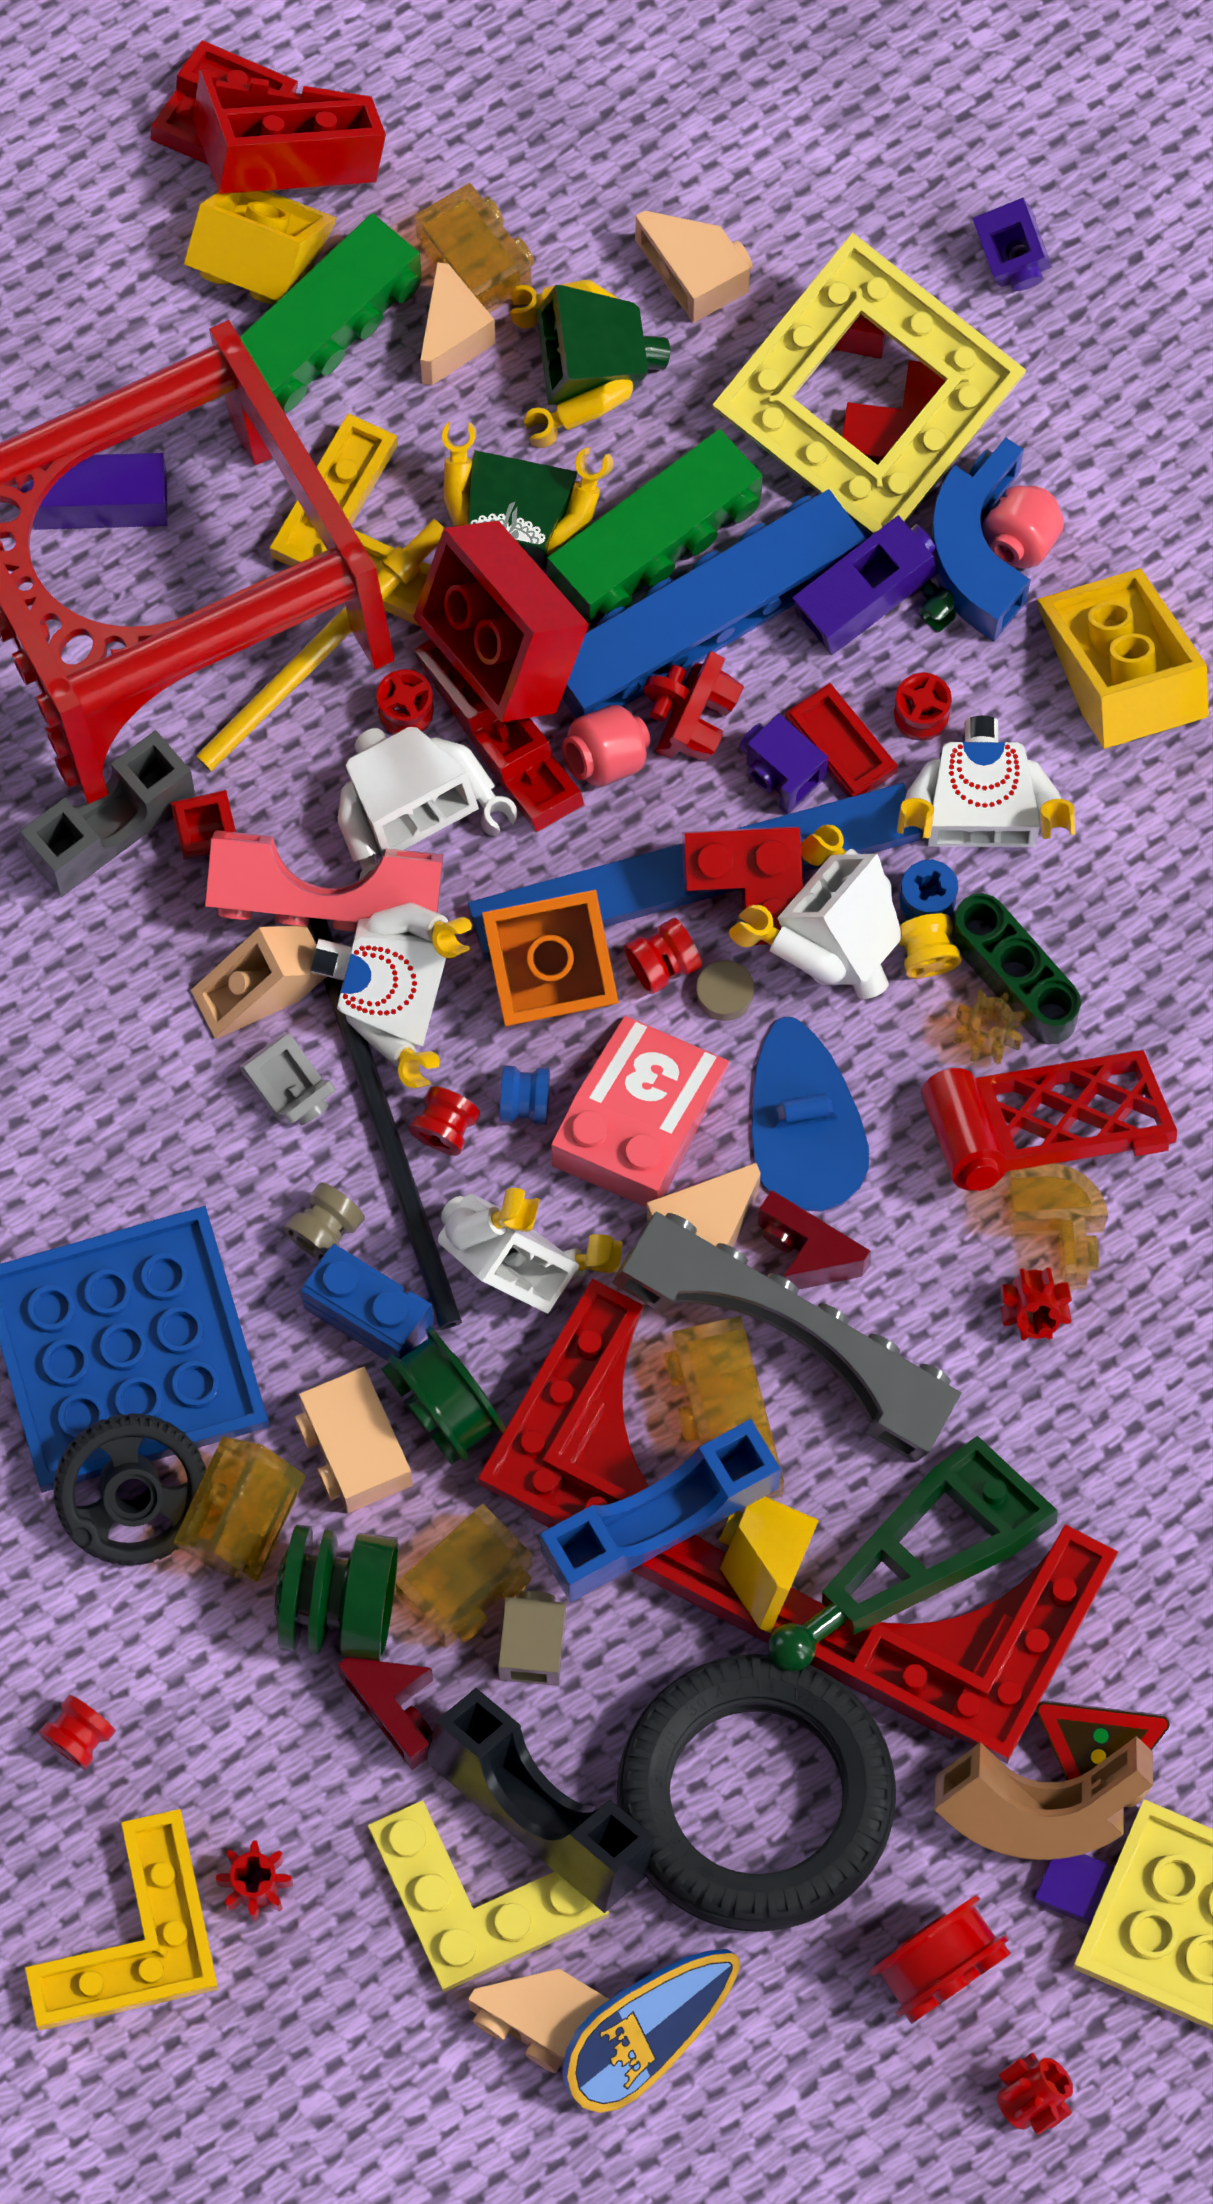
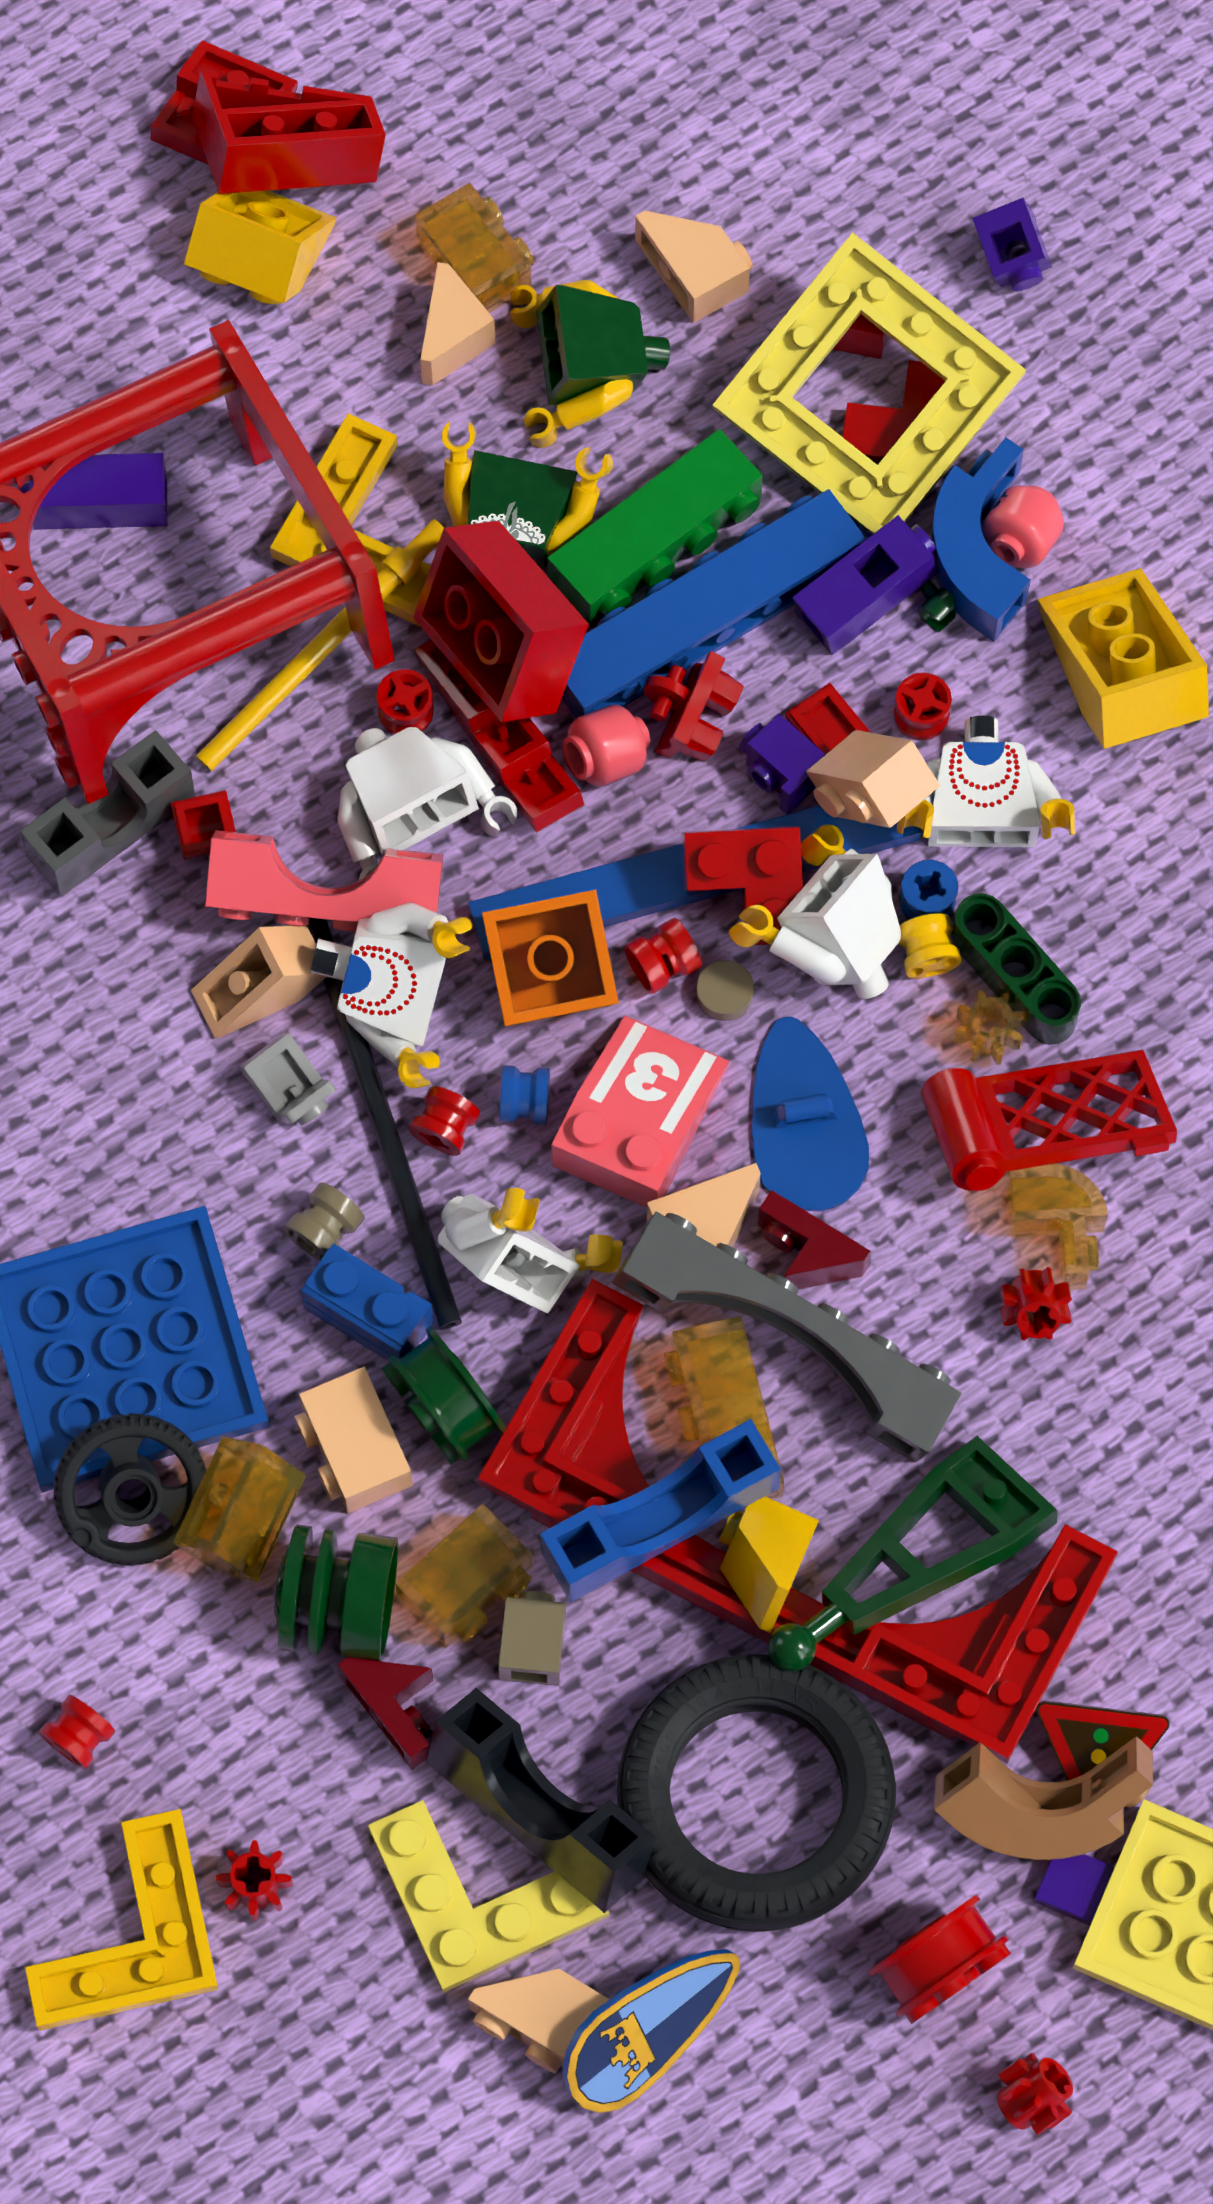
(332, 309): green brick -> none
(872, 779): none -> light nougat brick

